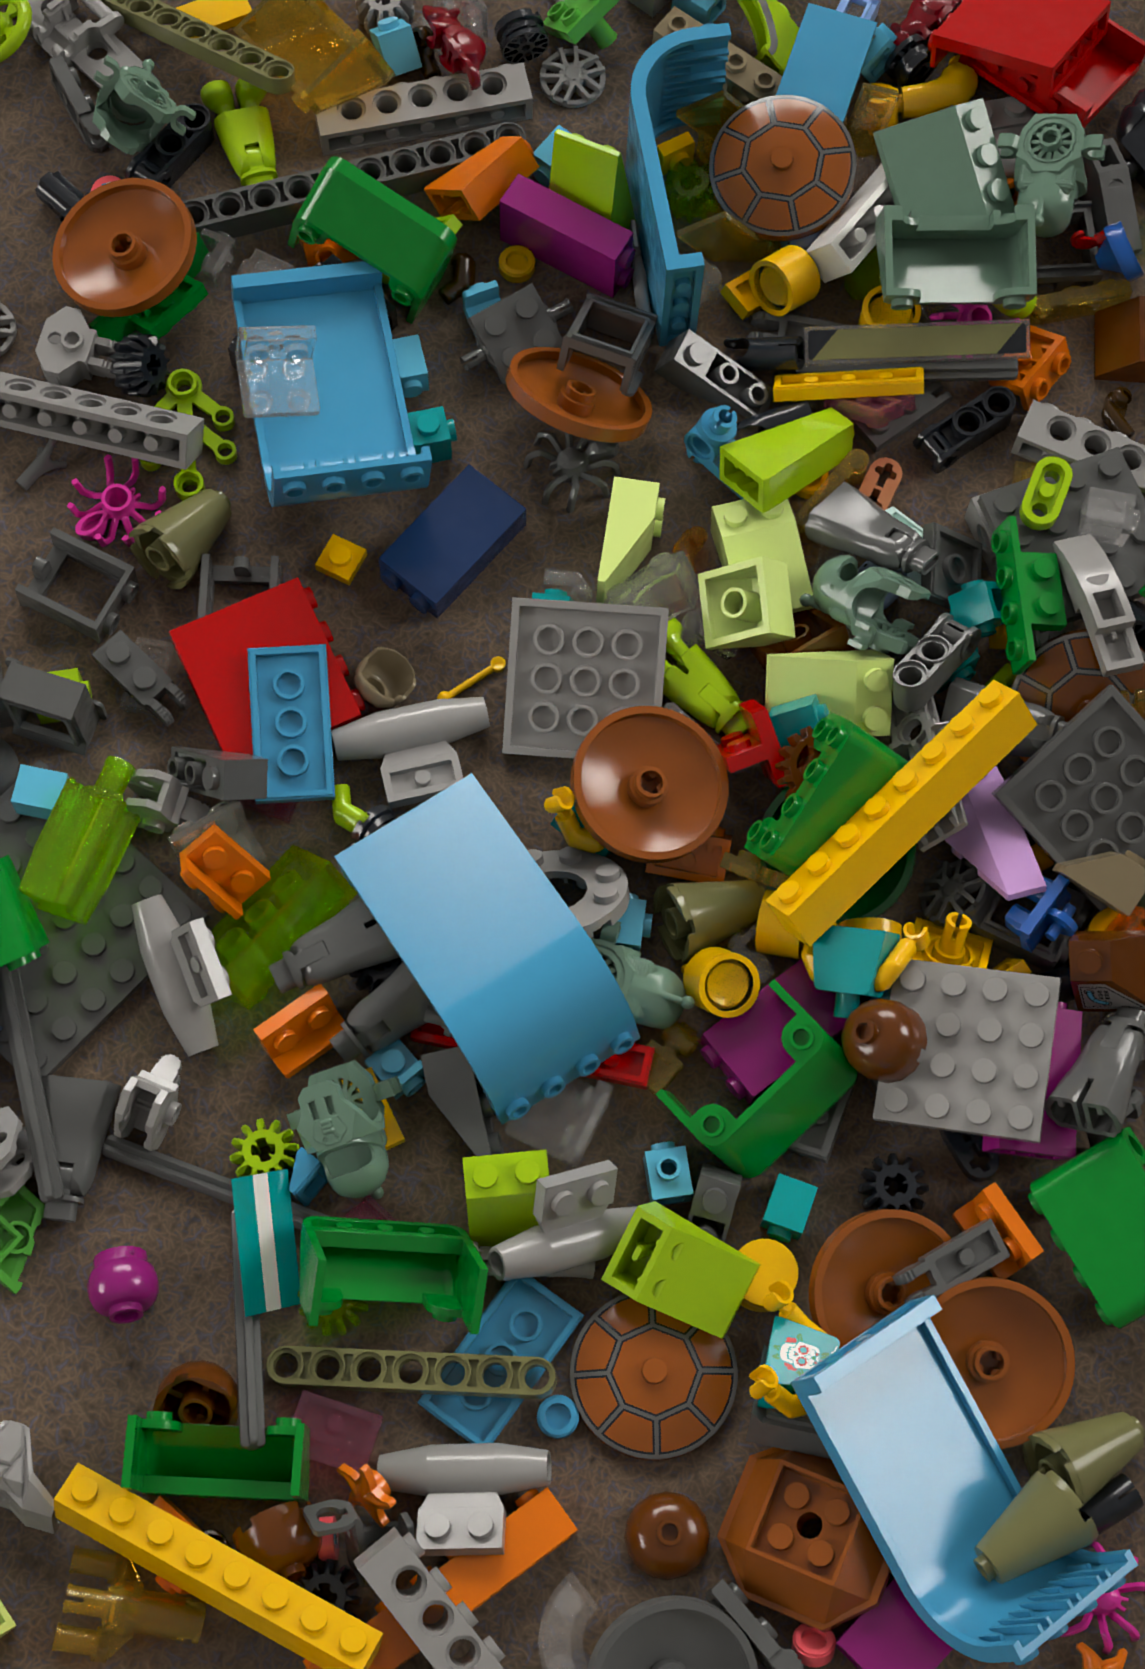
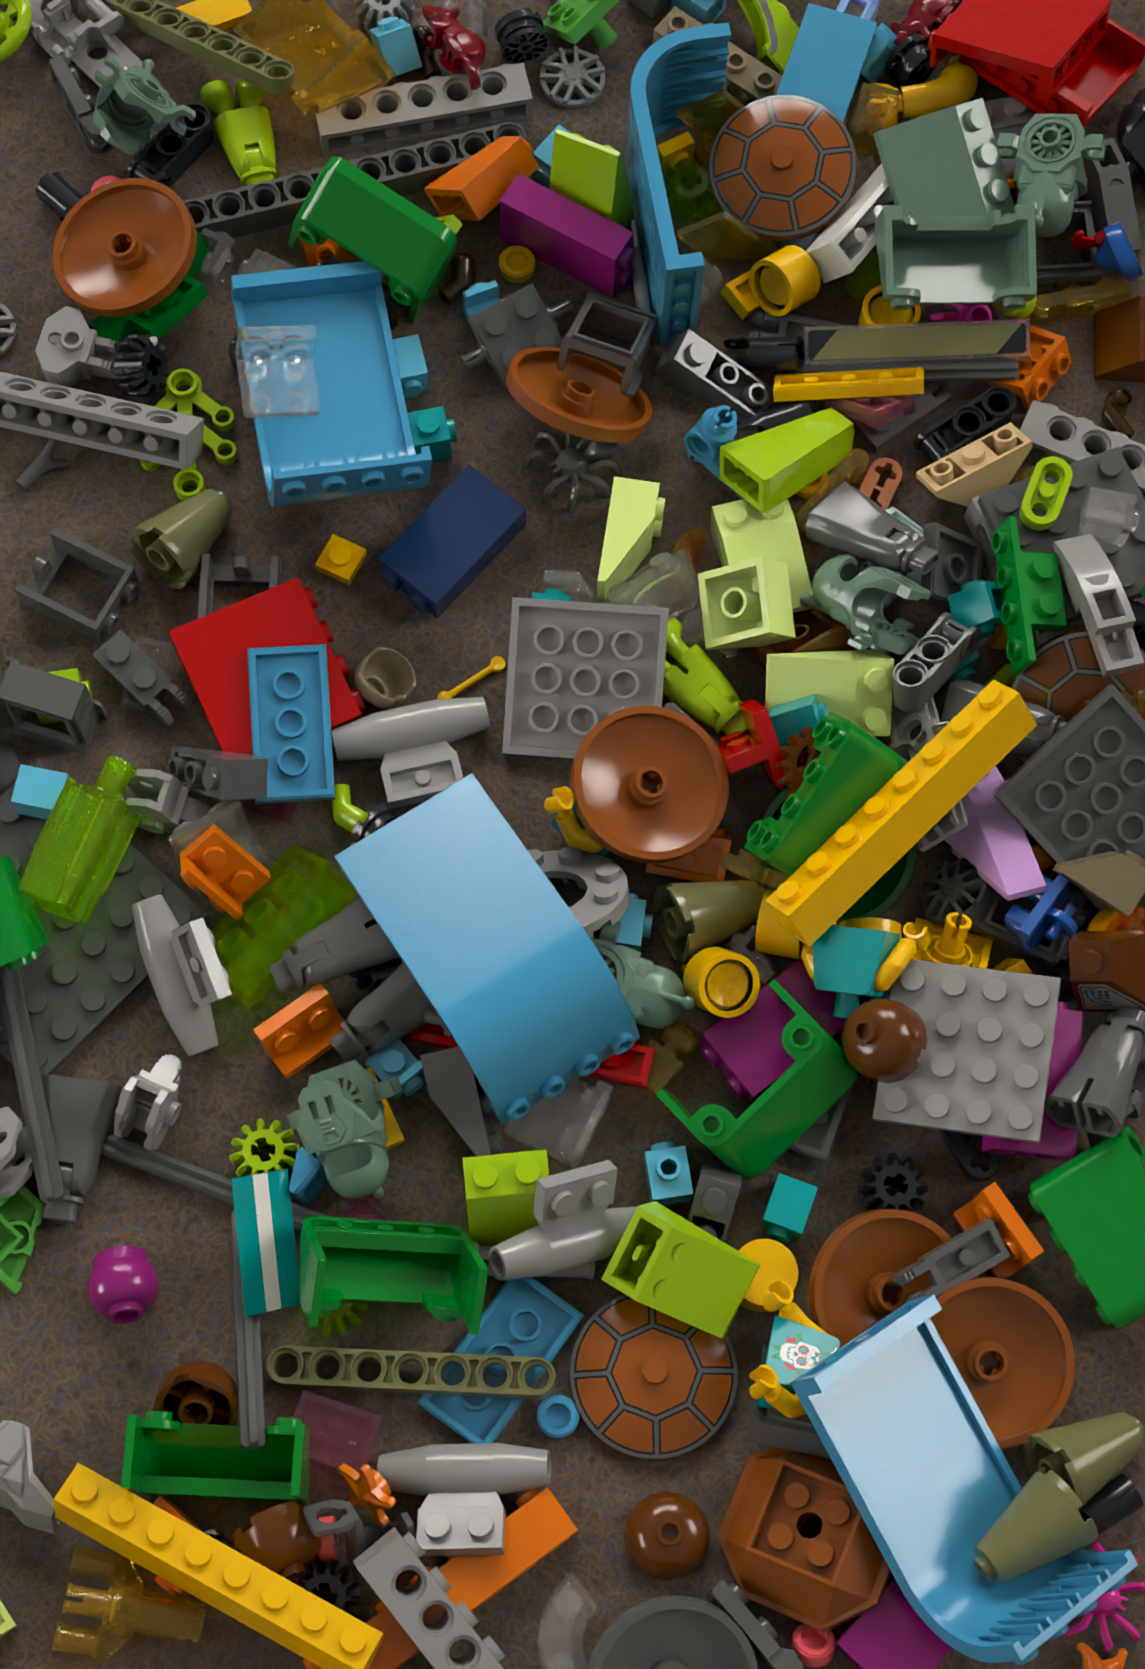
(116, 504): dark pink animal -> none
(977, 466): none -> tan slope

